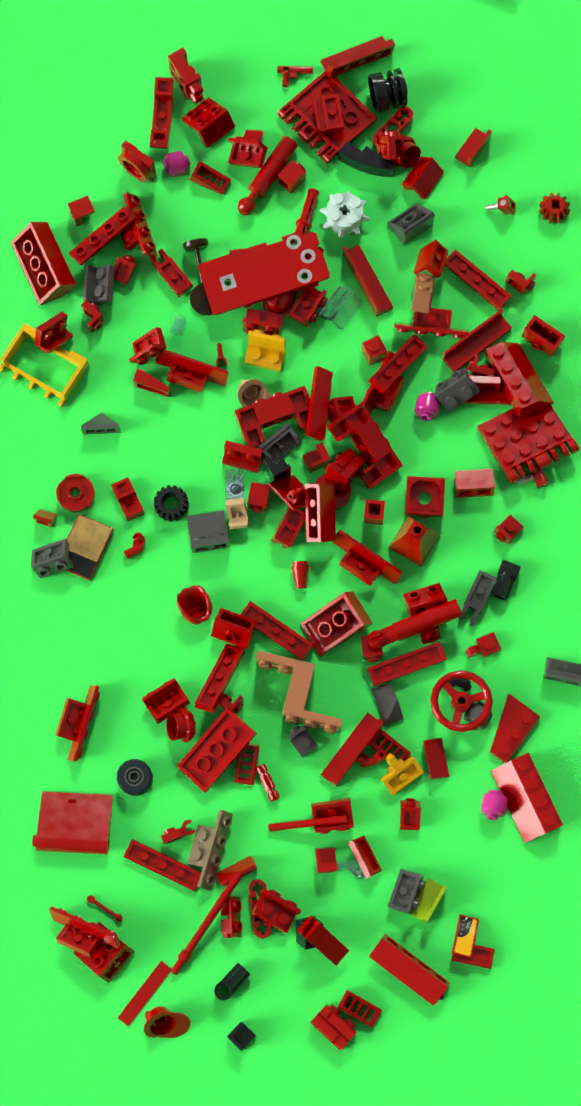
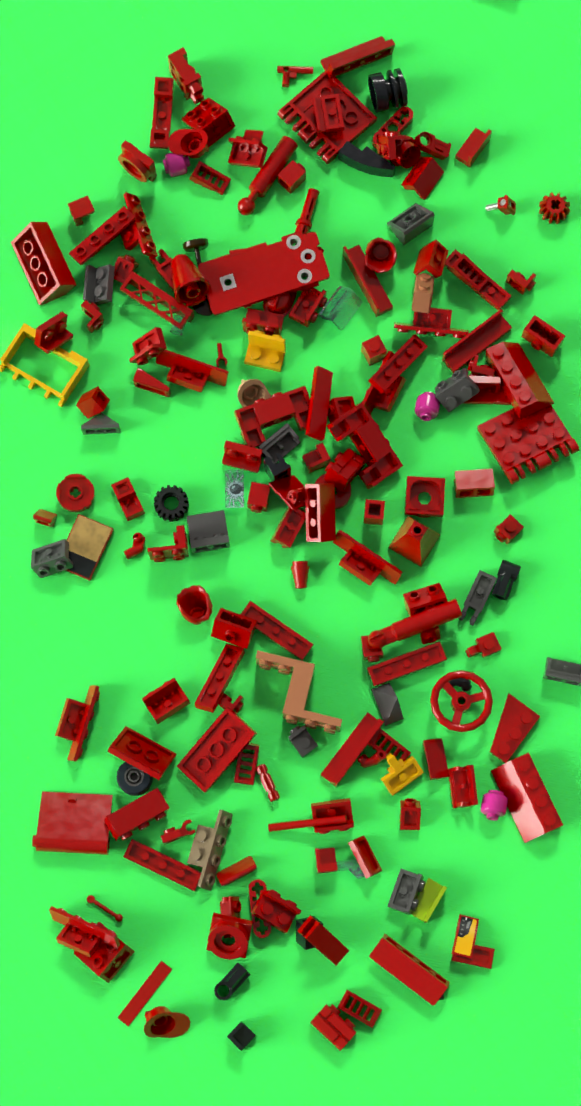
(93, 402): none -> red panel
(137, 815): none -> red brick
(142, 752): none -> red tile
(159, 297): none -> red fence
(177, 551): none -> red bracket
(181, 725): red piece -> none
(185, 955): red bar -> none
(188, 281): none -> red cone
(189, 142): none -> red piece
(237, 513): tan bracket -> none
(237, 927): none -> red piece
(336, 622): red slope -> none
(344, 204): light aqua brick -> none
(380, 255): none -> red hair
(434, 146): none -> red piece
(463, 786): none -> red hinge
(465, 277): none -> red slope
(474, 712): dark grey head -> none
(539, 478): red piece -> none

